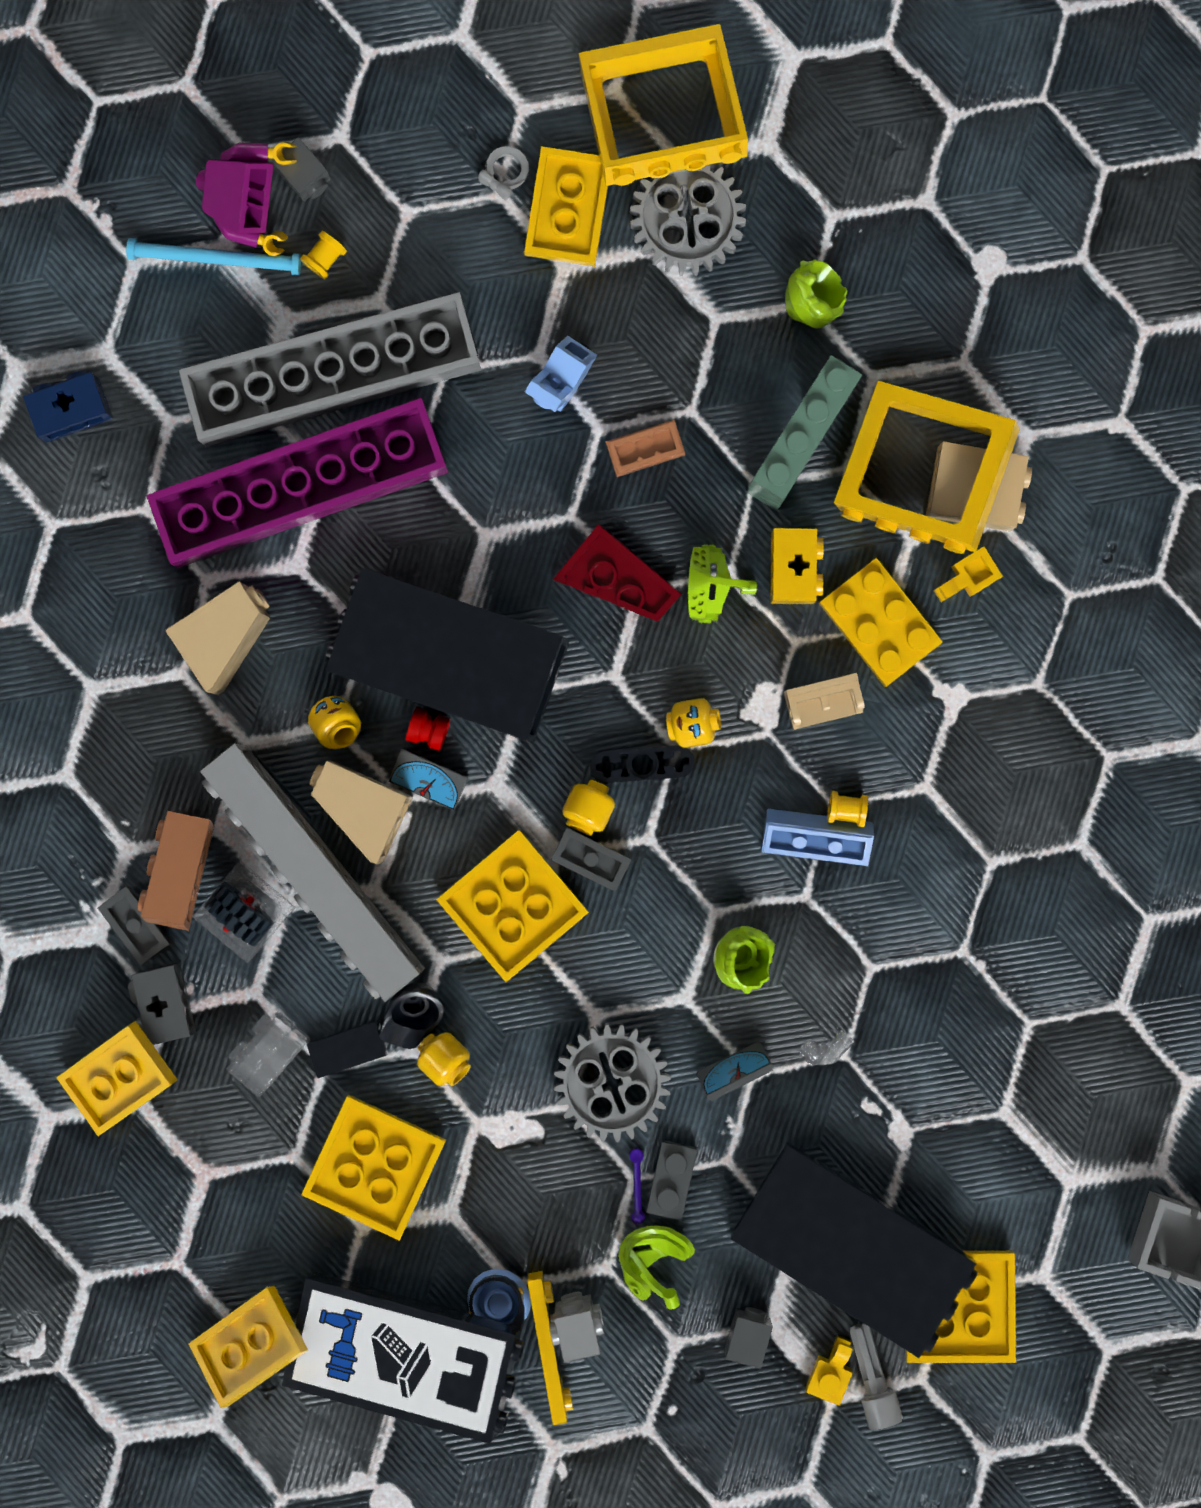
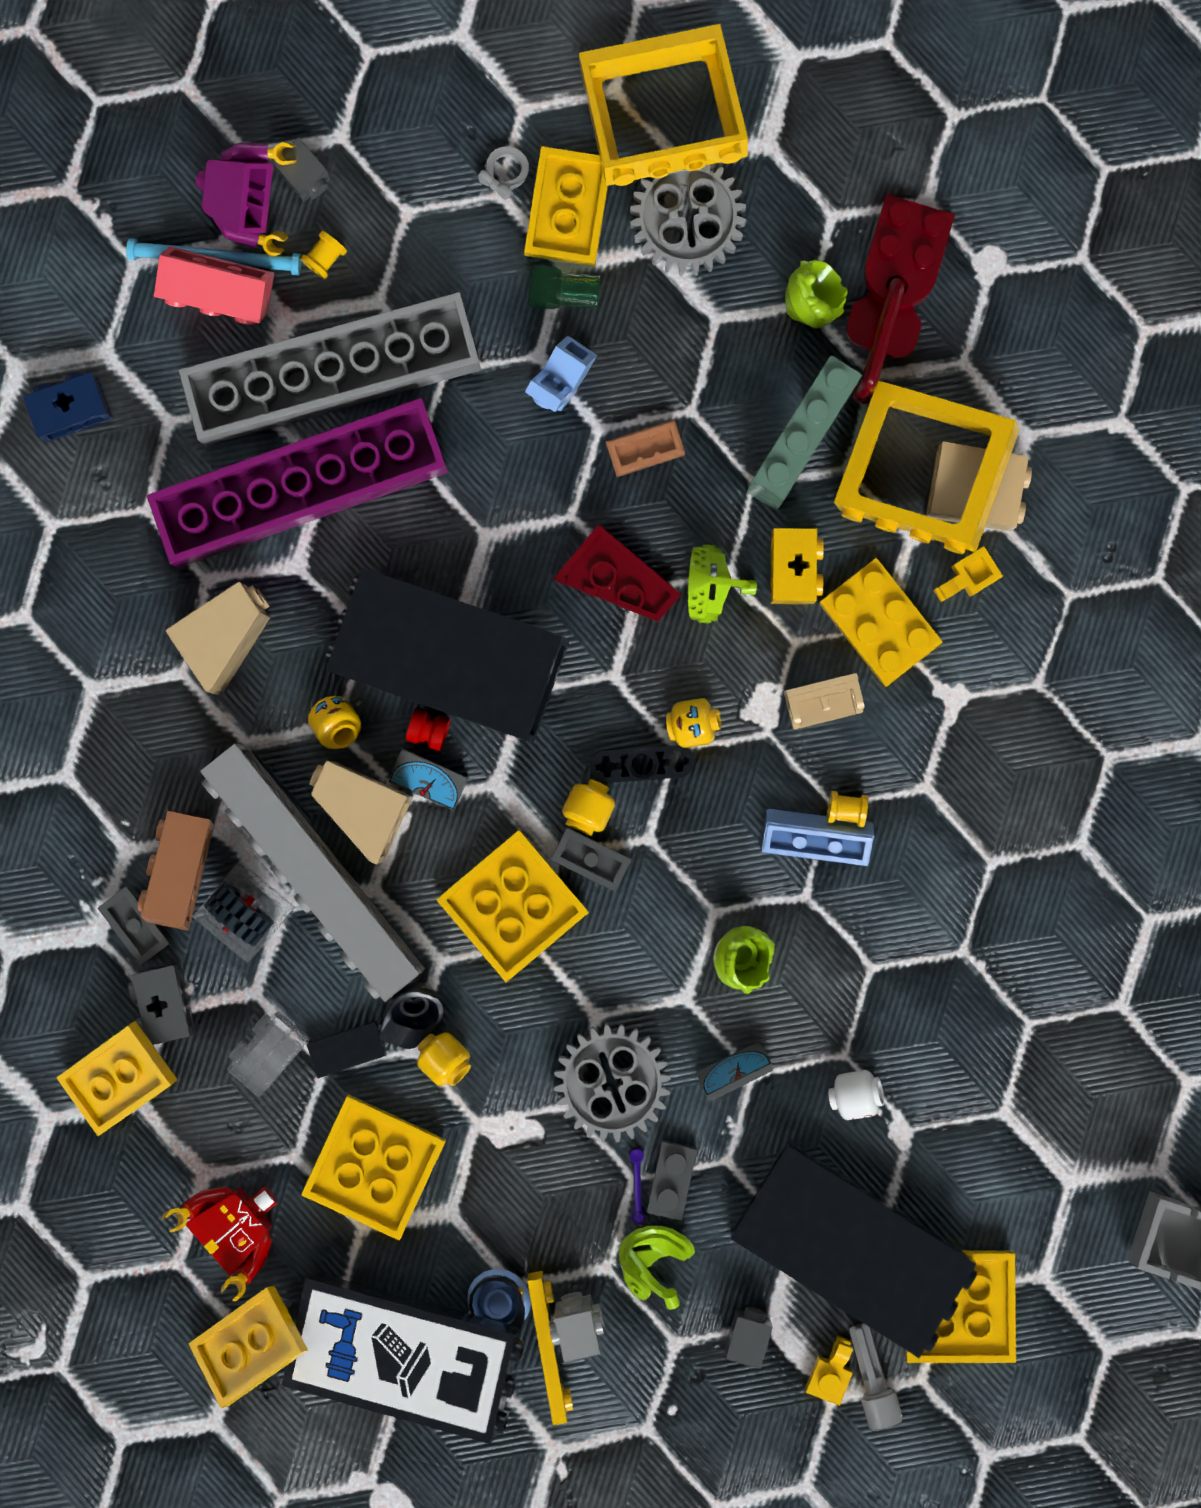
(213, 285): none -> coral brick
(230, 1229): none -> red torso
(552, 288): none -> clear green piece
(826, 1053): clear arm -> none
(856, 1095): none -> white head
(908, 255): none -> dark red plate

